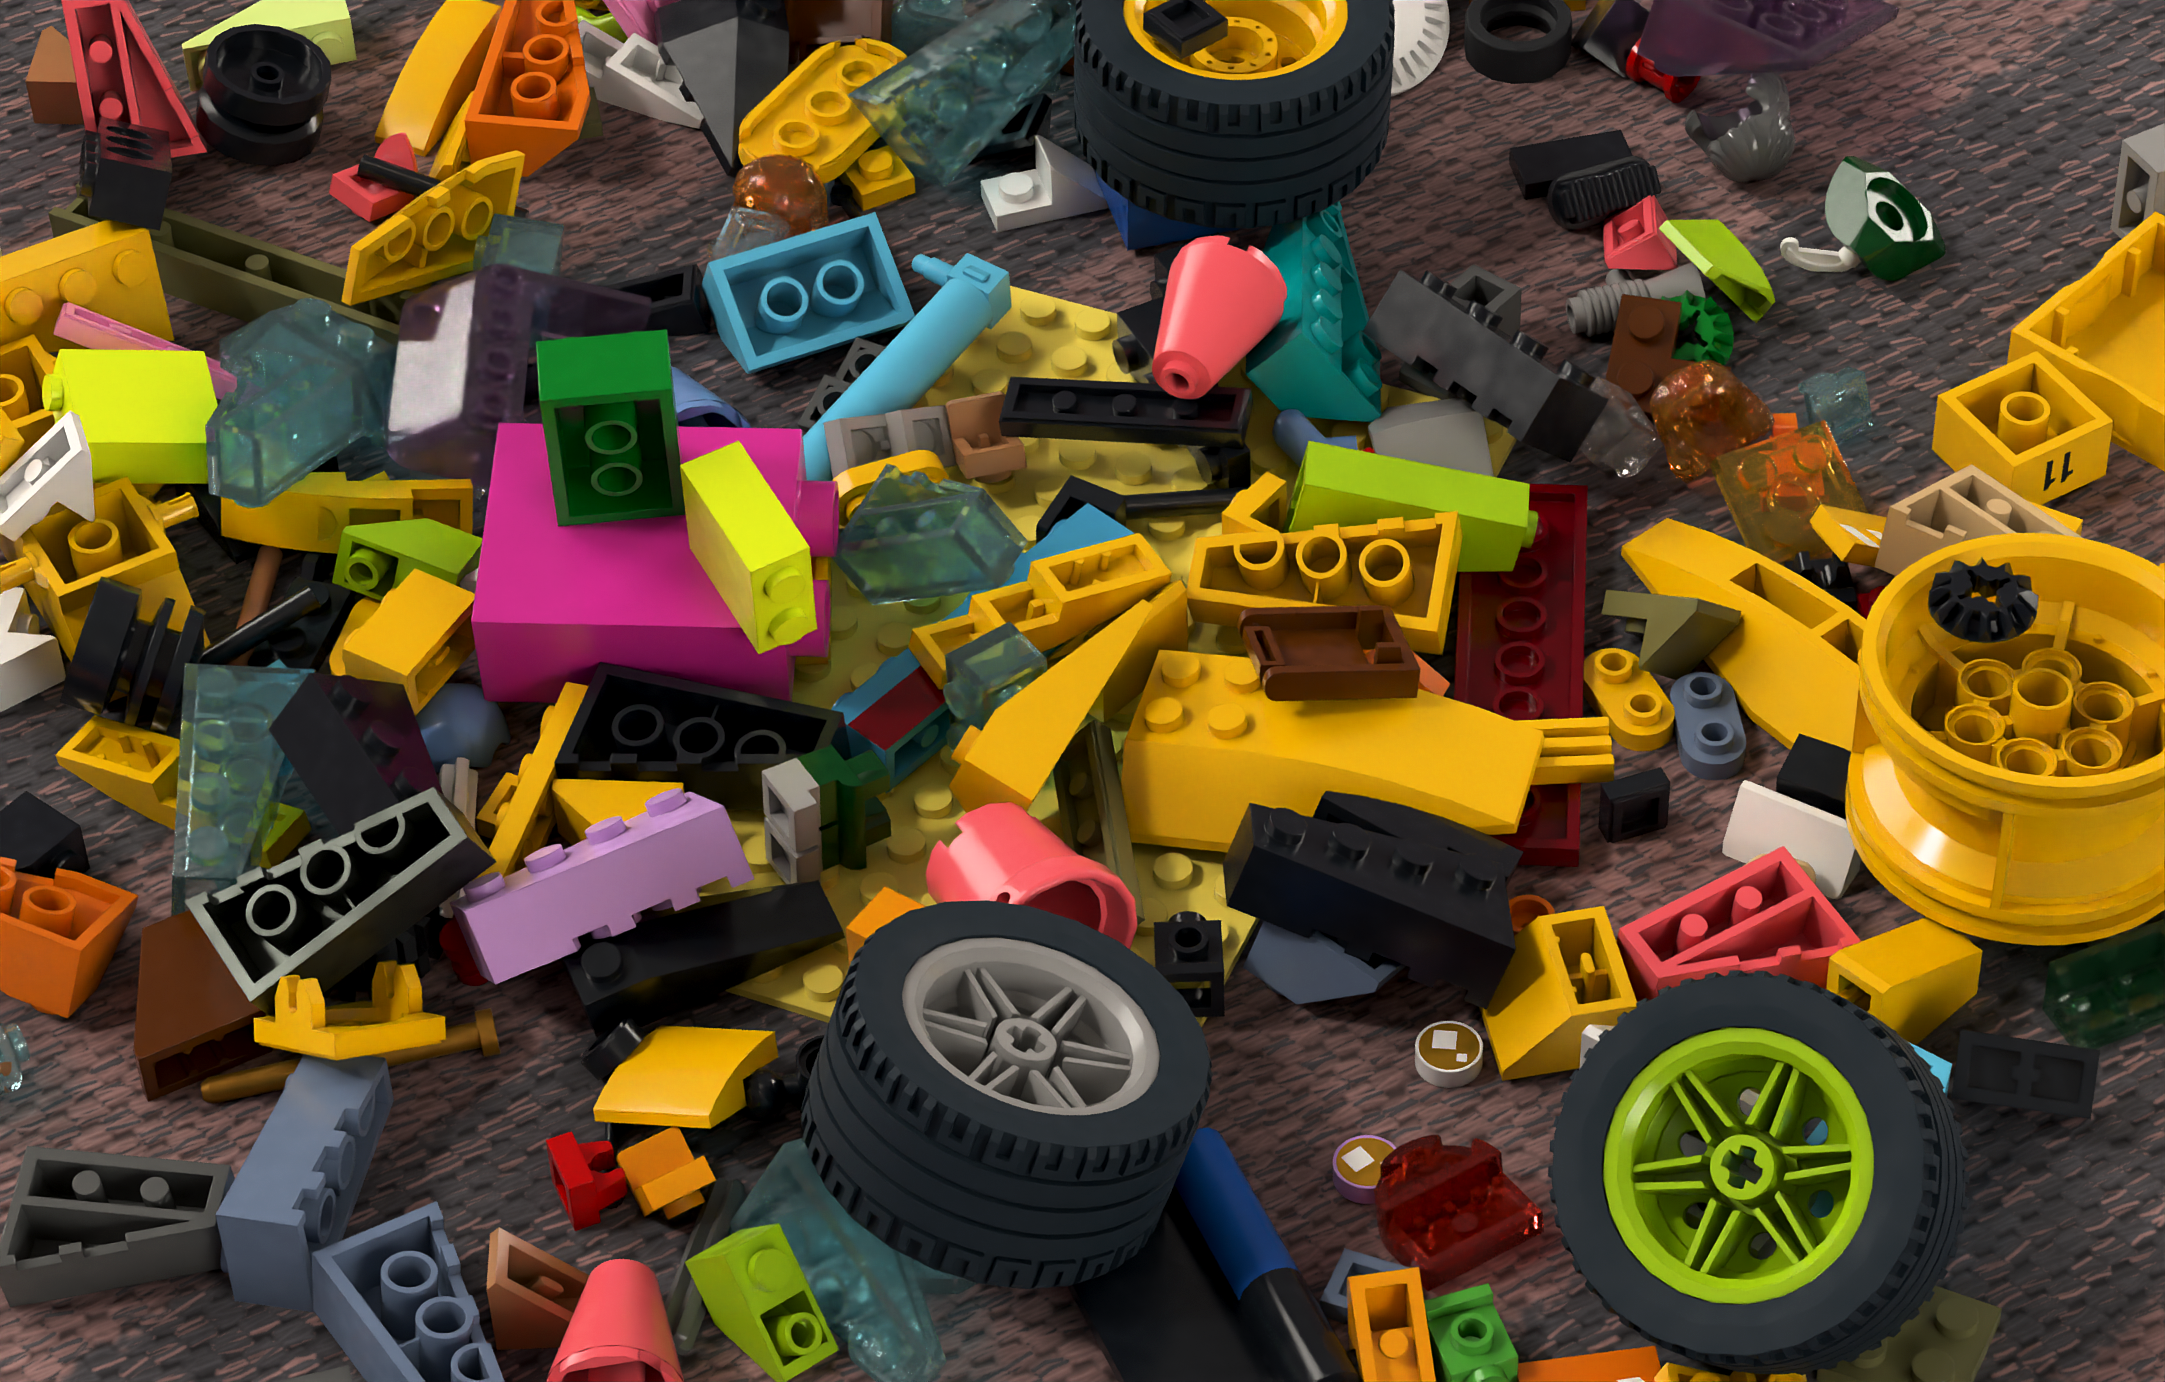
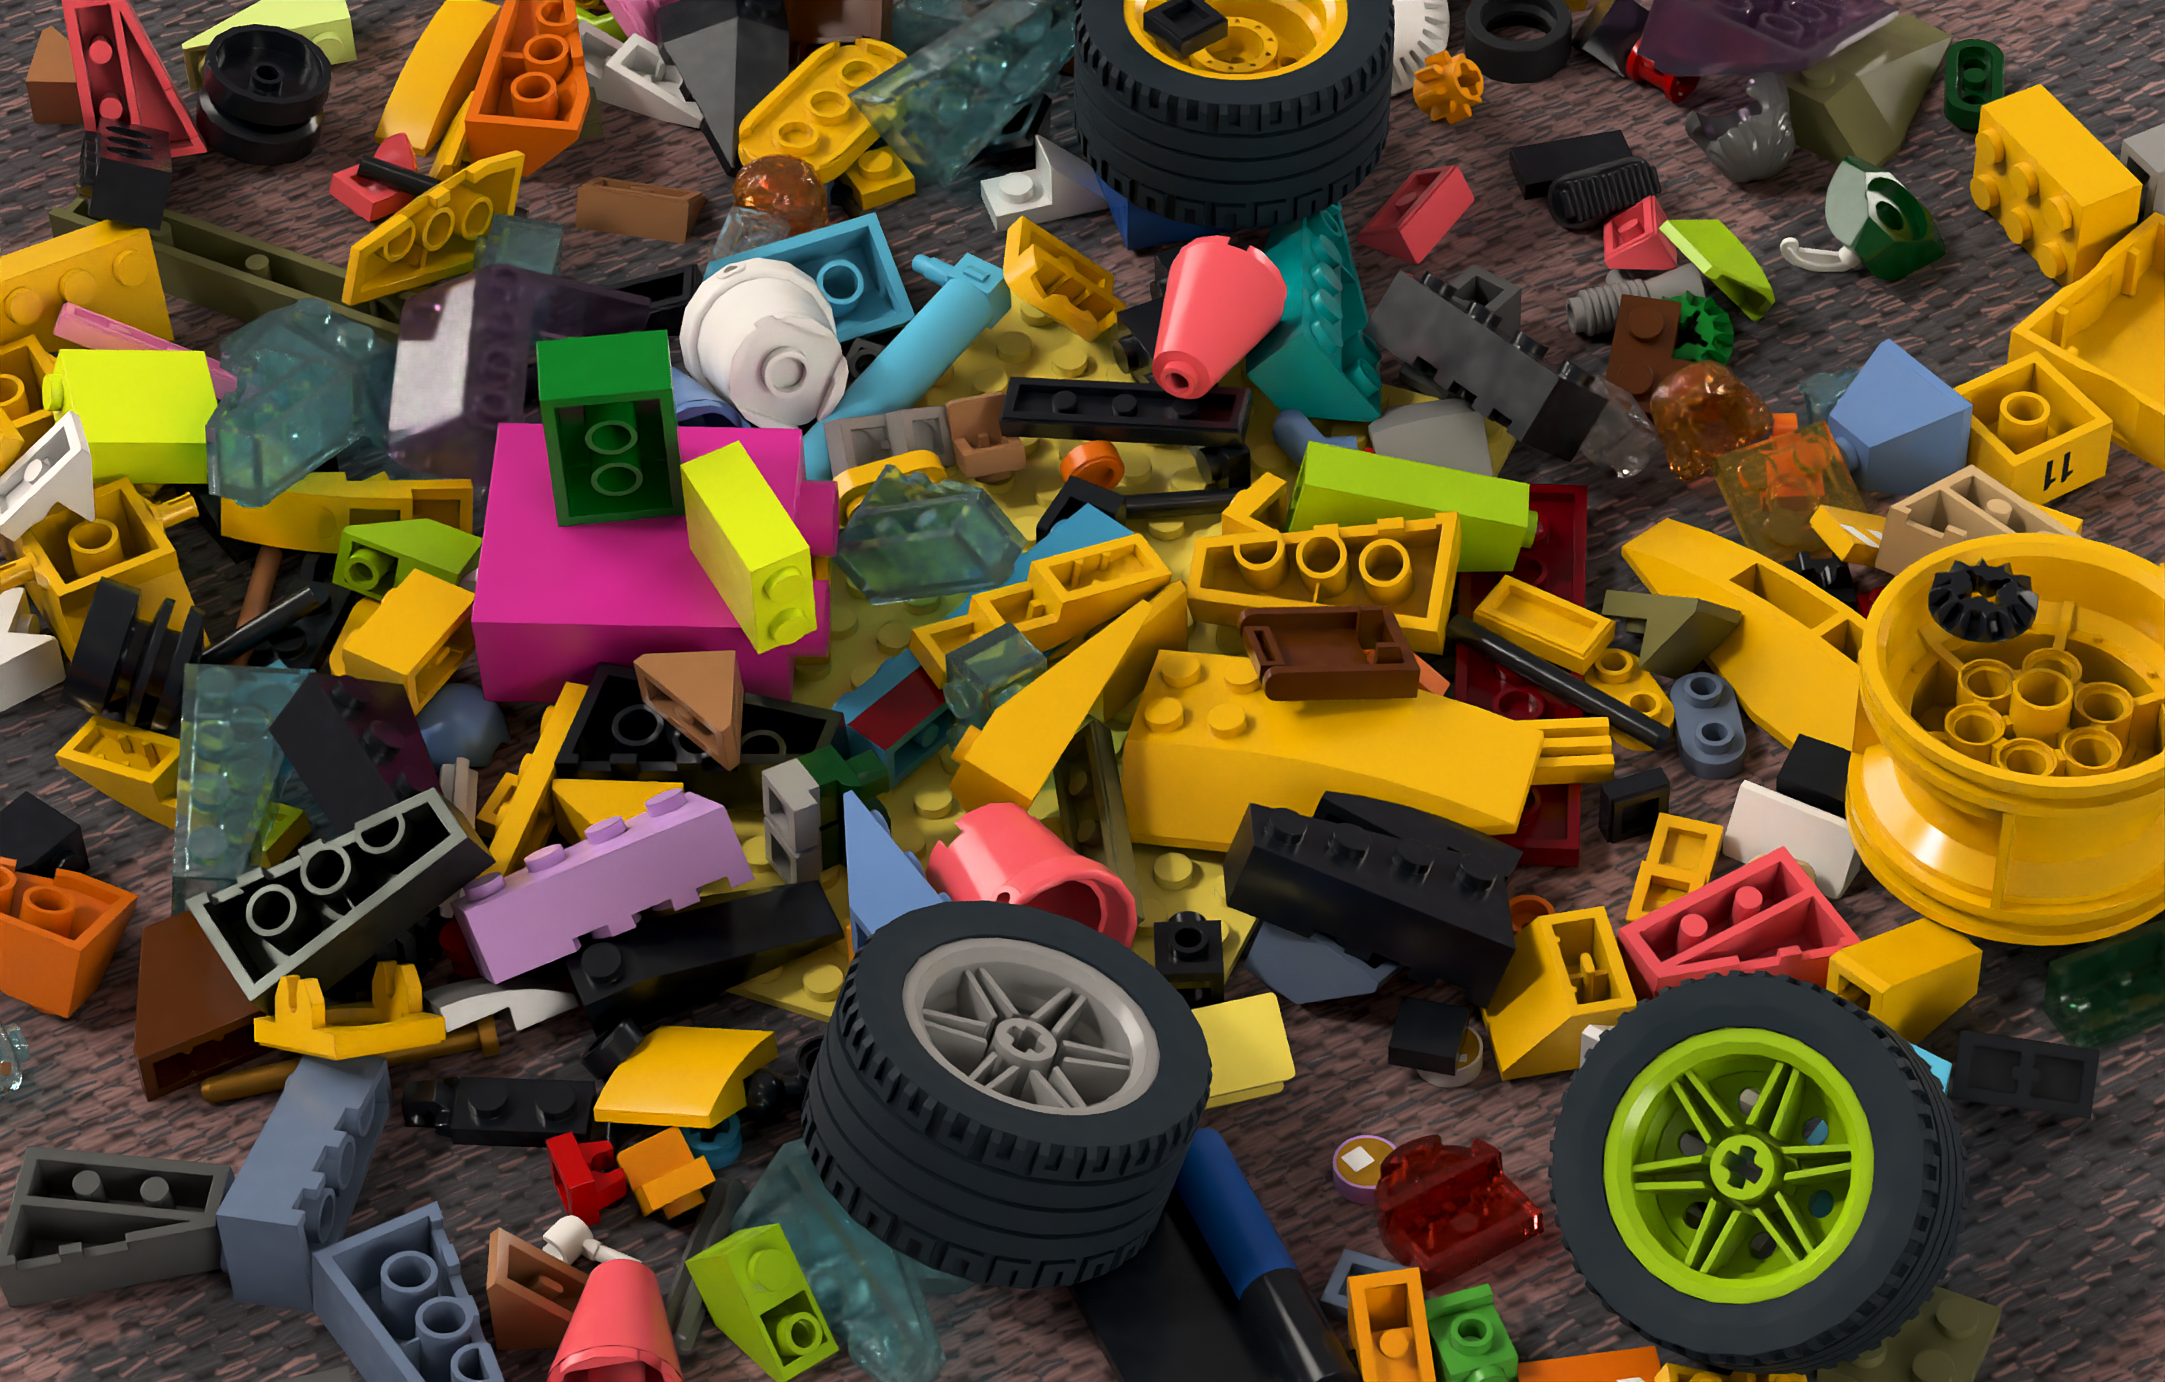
(501, 1109): none -> black hinge
(516, 1001): none -> light grey slope
(572, 1238): none -> white hand
(638, 209): none -> medium nougat slope
(698, 697): none -> medium nougat slope
(726, 1144): none -> dark azure bush
(765, 343): none -> white piece
(880, 876): none -> medium blue slope
(1059, 280): none -> yellow slope
(1095, 463): none -> orange tile
(1245, 1049): none -> light yellow piece
(1418, 213): none -> coral slope
(1428, 1036): none -> black tile
(1448, 87): none -> light orange gear
(1545, 624): none -> yellow tile
(1558, 681): none -> black bar
(1677, 863): none -> yellow slope
(1866, 92): none -> olive wedge
(1900, 424): none -> medium blue slope
(1972, 79): none -> dark green plate
(2051, 183): none -> yellow brick

